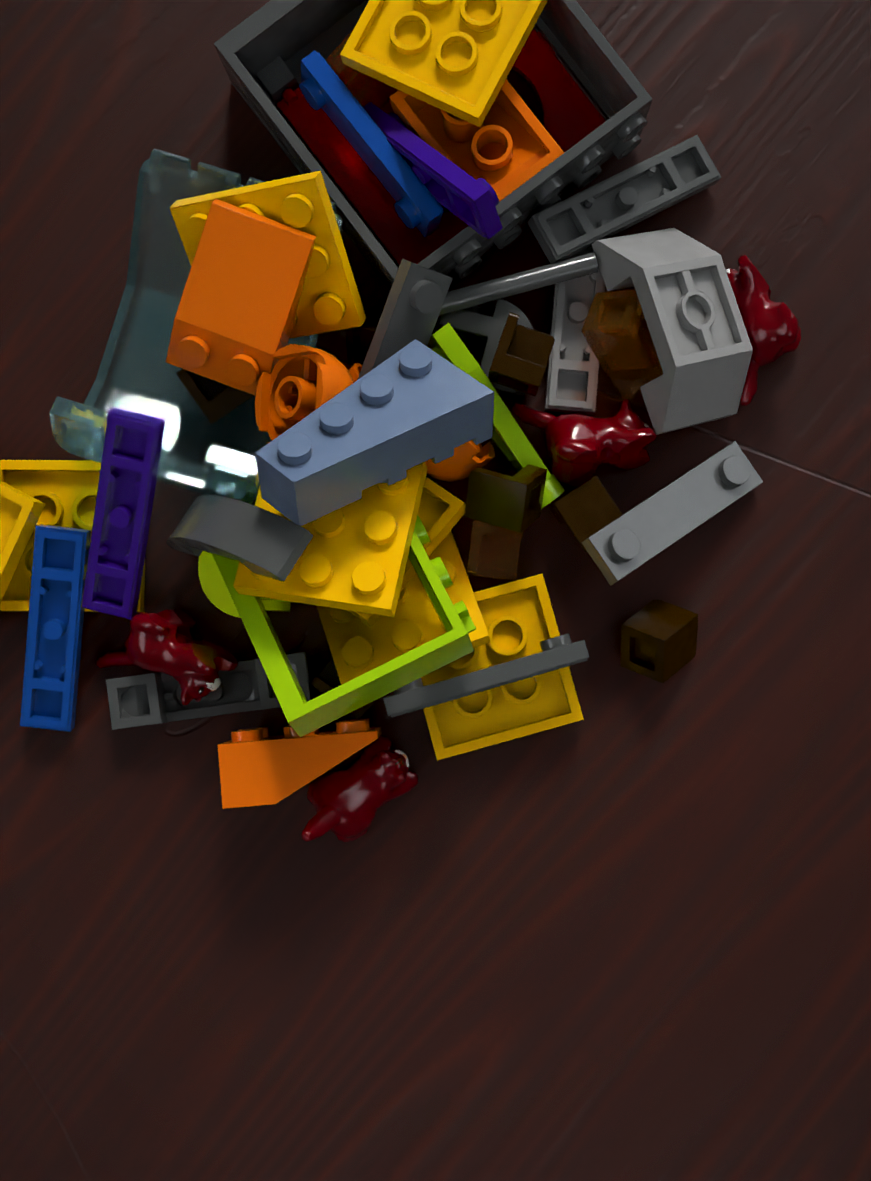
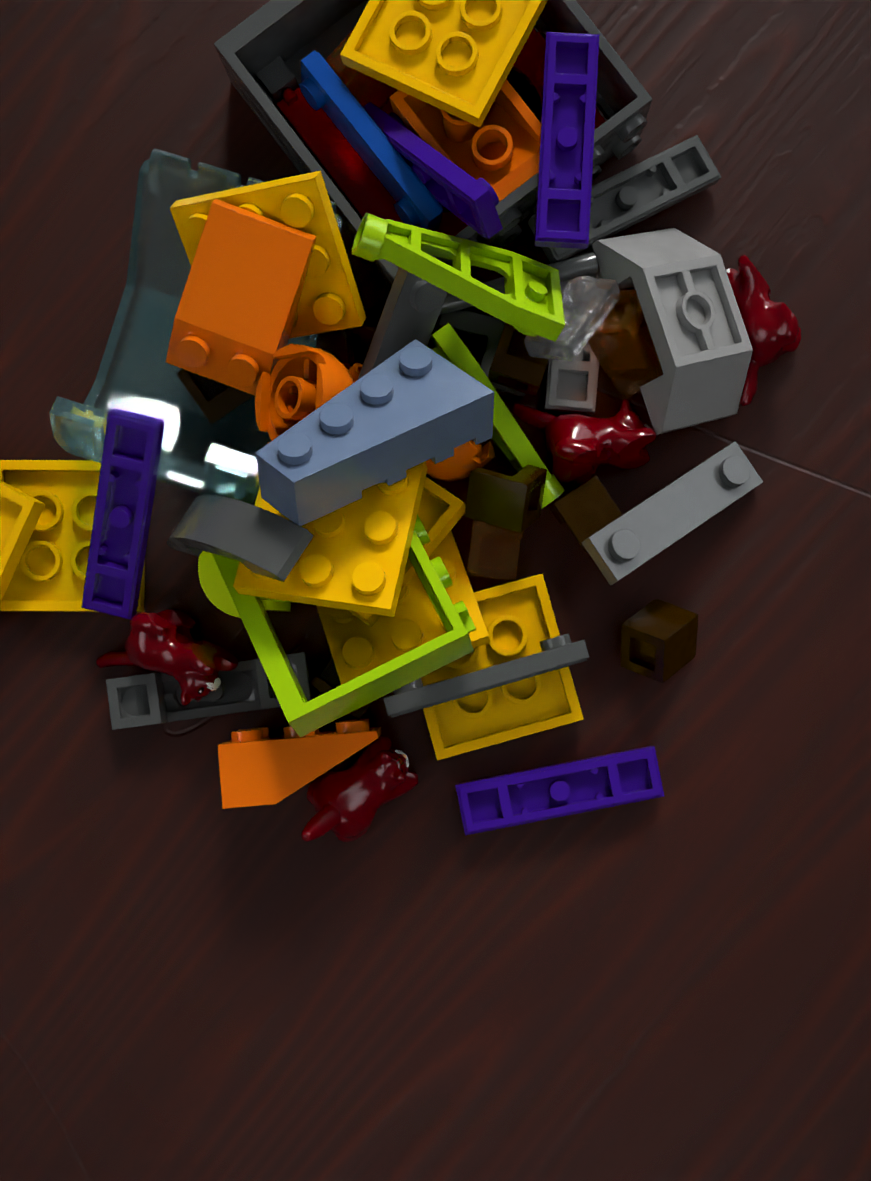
(54, 627): blue plate -> none
(531, 288): none -> lime plate
(559, 790): none -> dark purple plate
(567, 140): none -> dark purple plate
(585, 307): none -> clear plate

